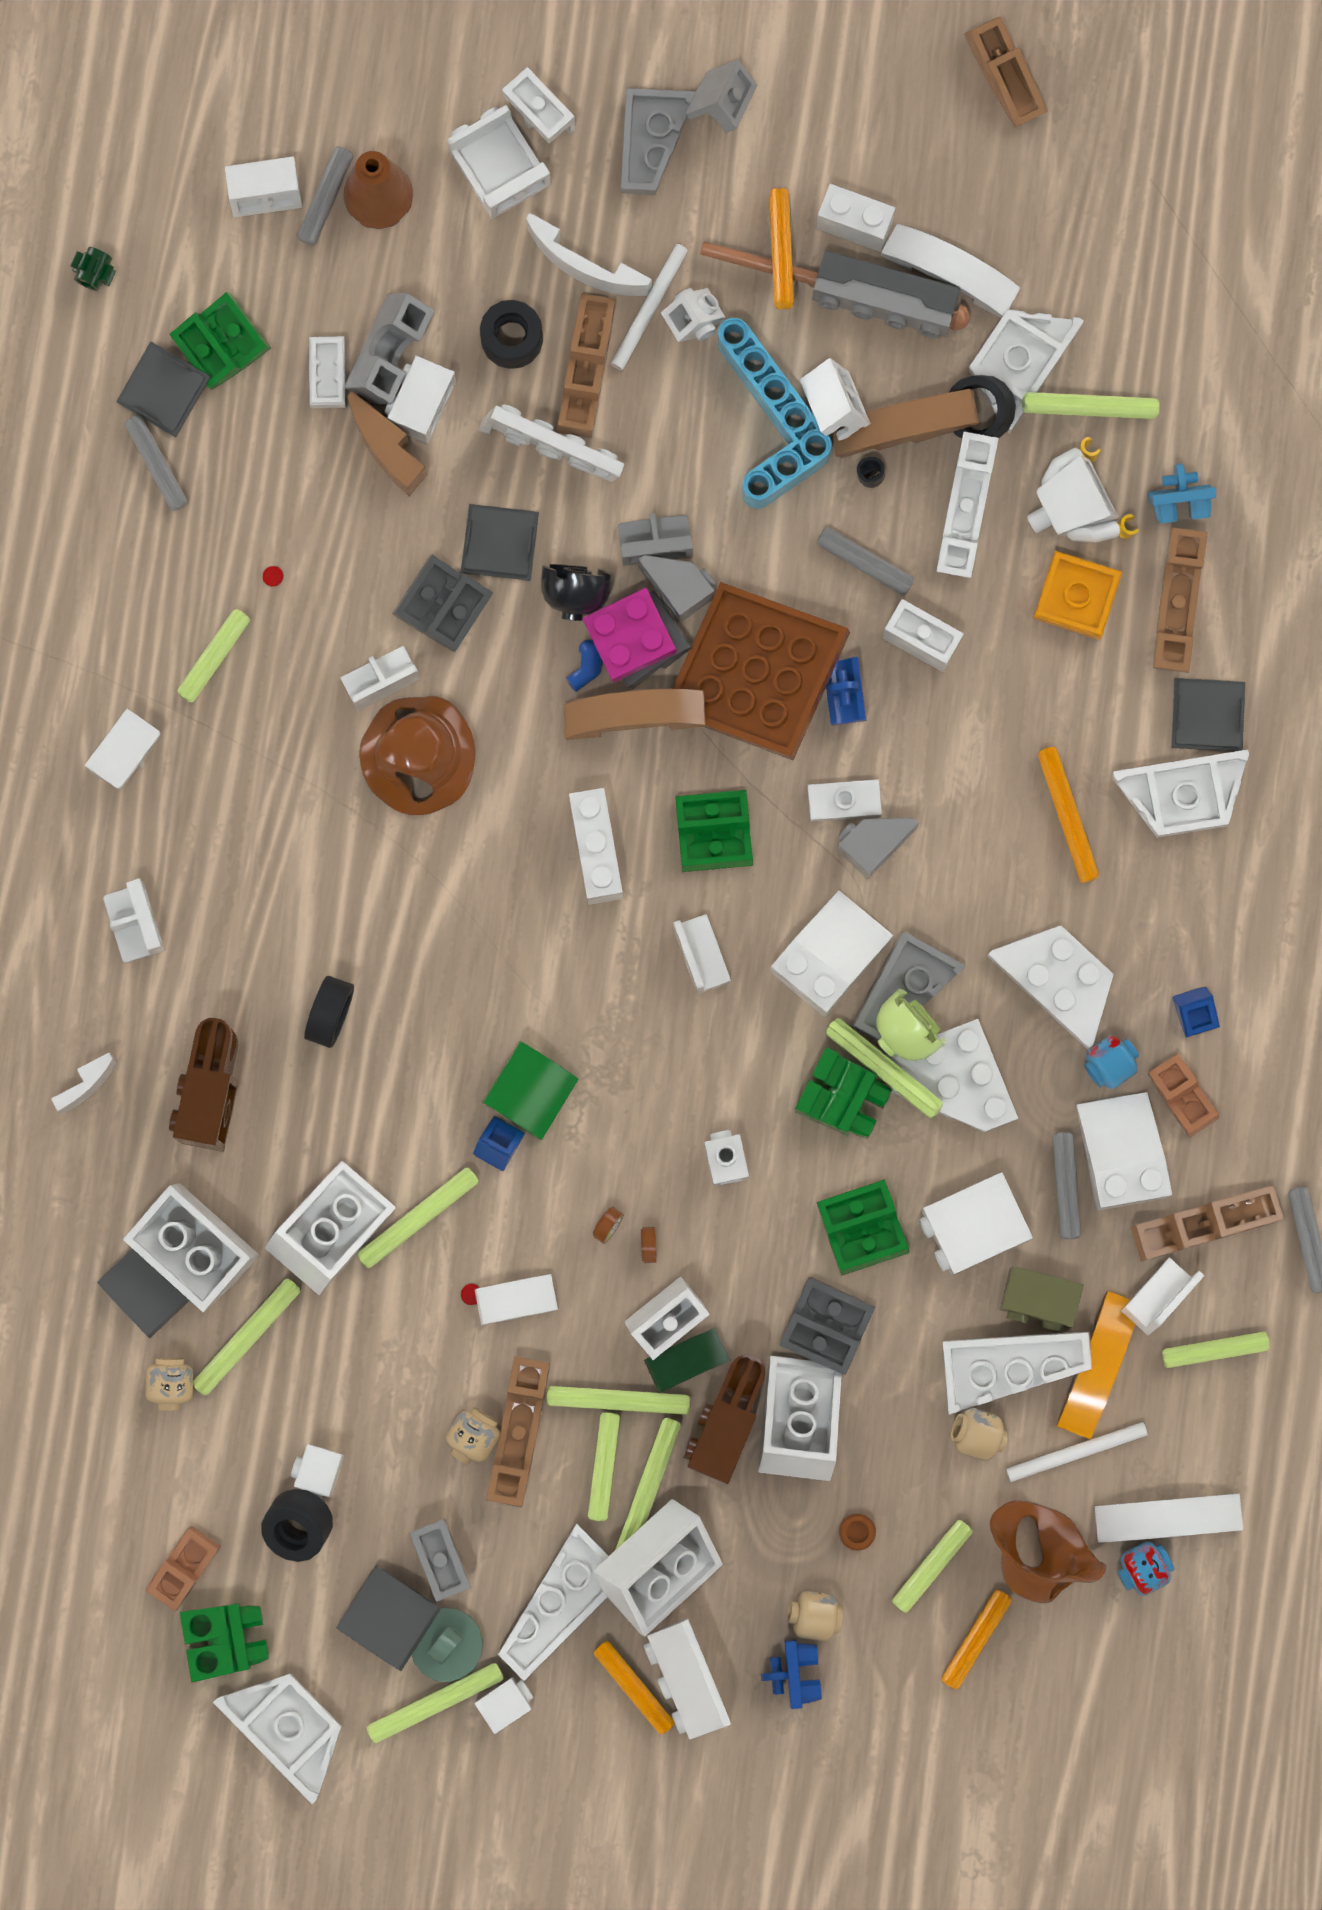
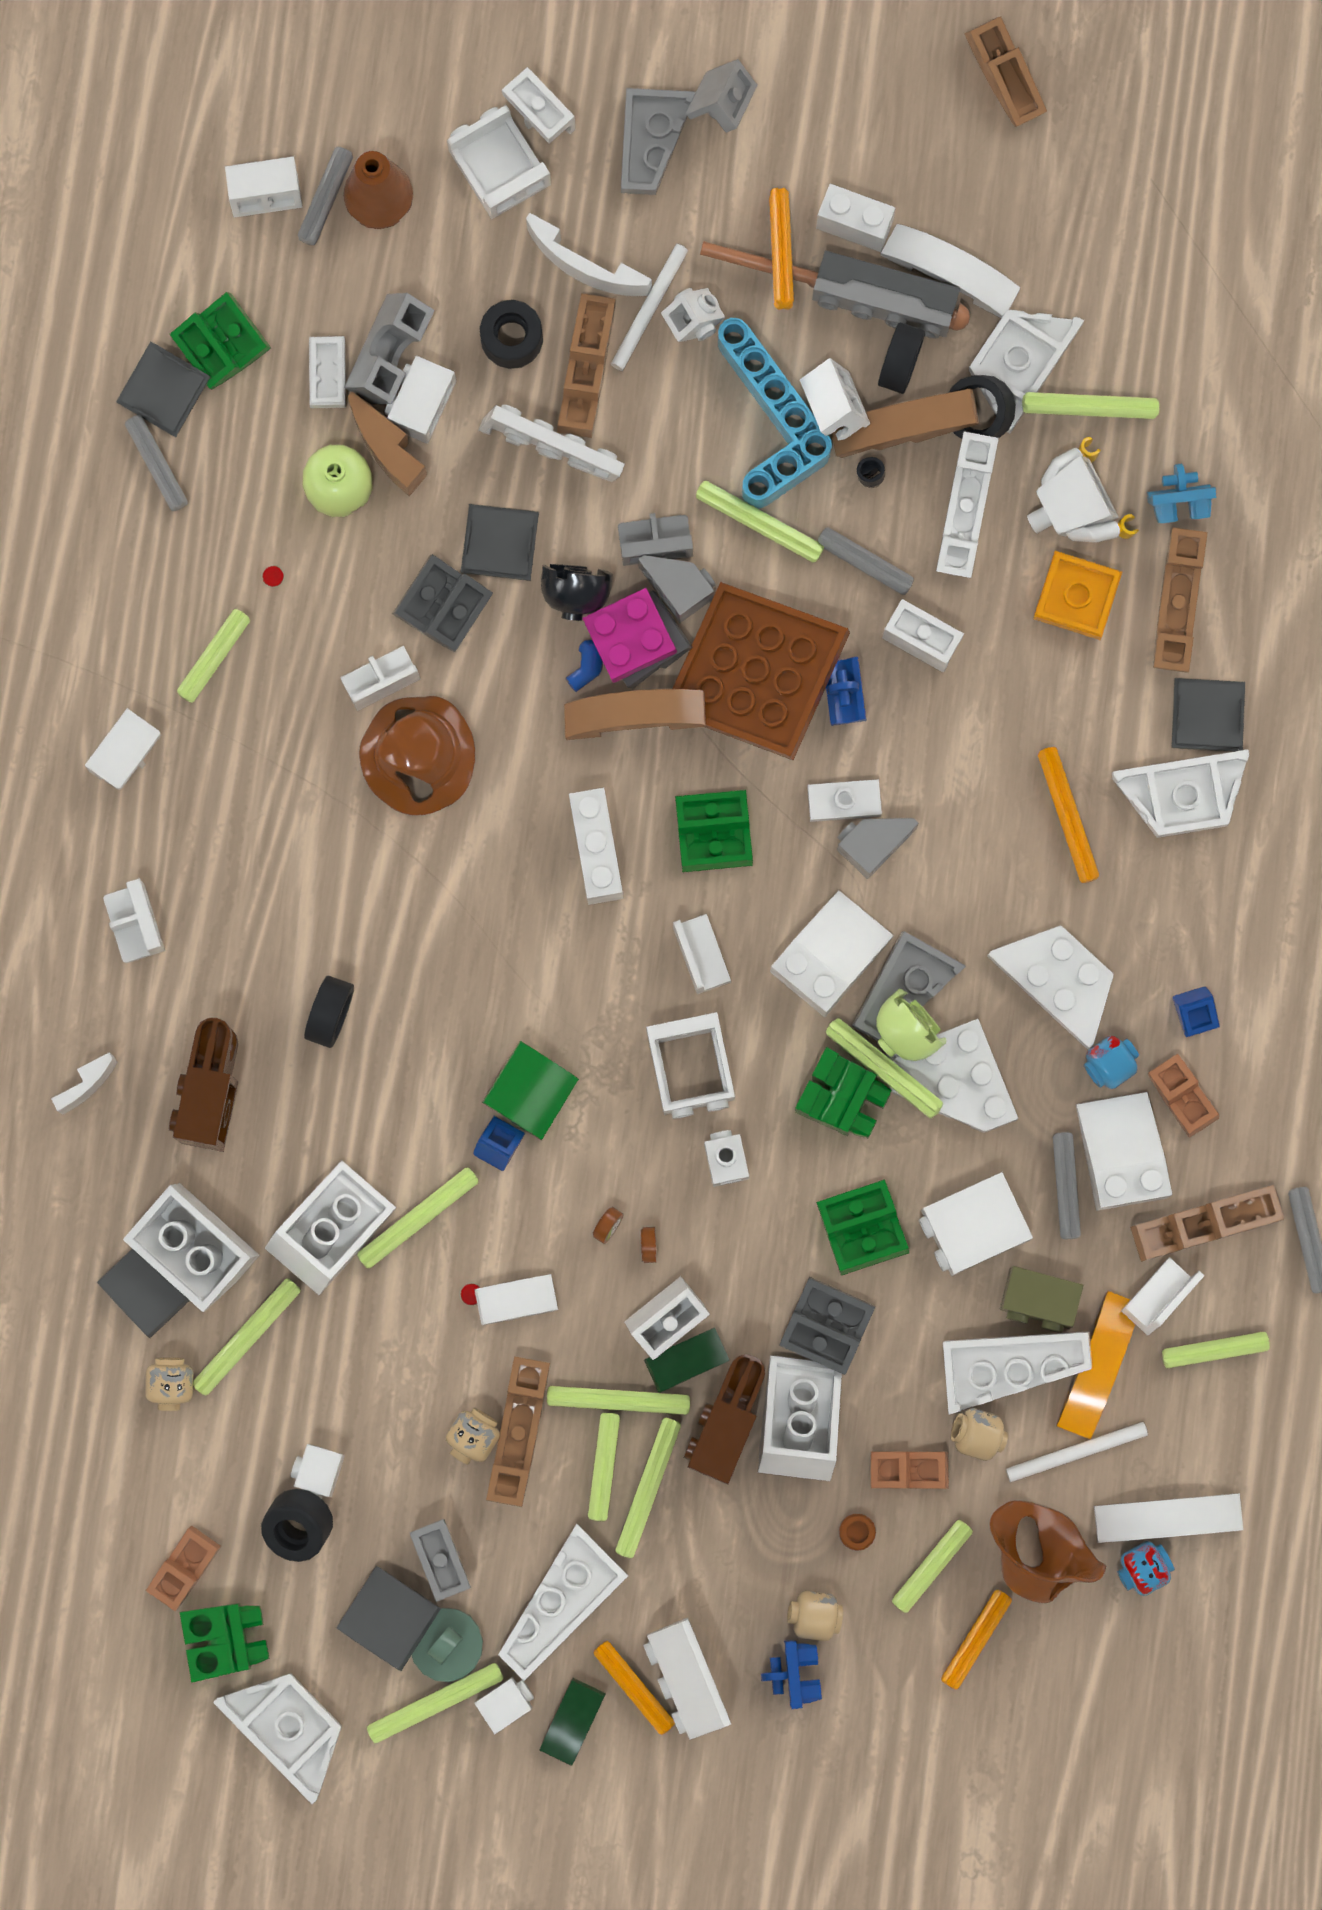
(93, 268): dark green gear -> none
(338, 494): none -> yellowish green cylinder
(572, 1721): none -> dark green slope
(659, 1566): white slope -> none
(682, 1029): none -> white window
(759, 521): none -> yellowish green axle
(901, 358): none -> black tyre
(910, 1470): none -> nougat slope

